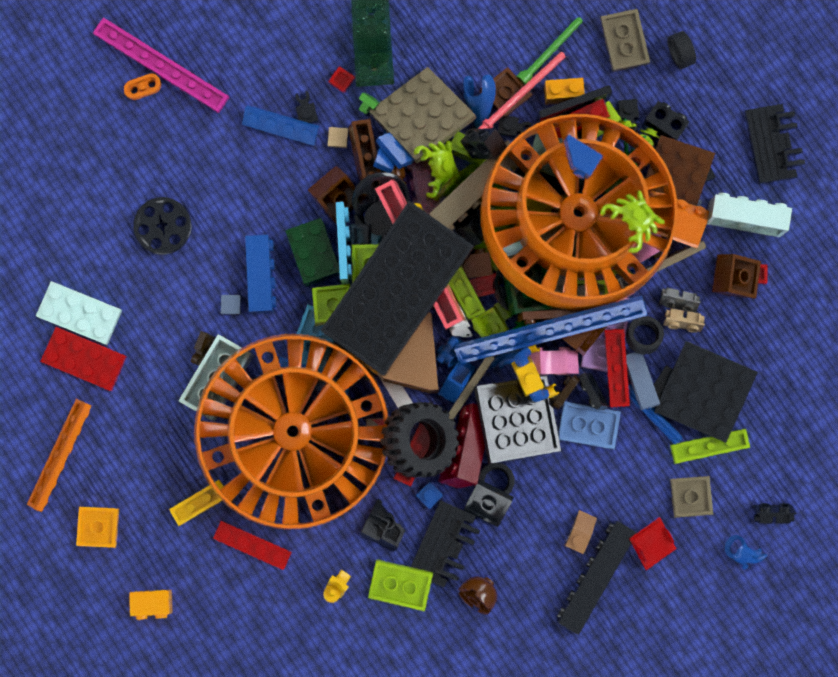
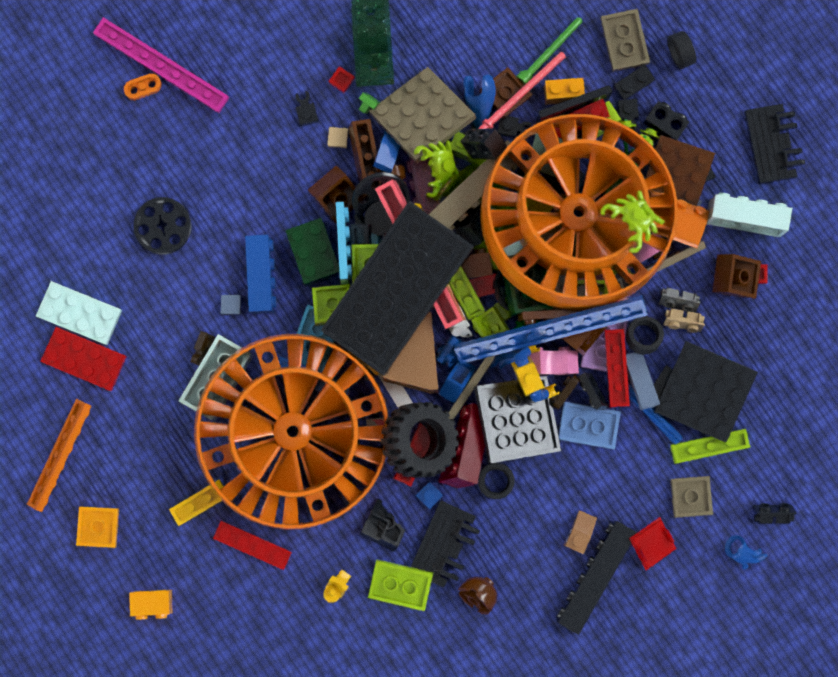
(280, 125): blue plate -> none
(394, 150): blue tile -> none
(488, 503): black tile -> none
(581, 157): blue slope -> none
(634, 82): none -> black plate

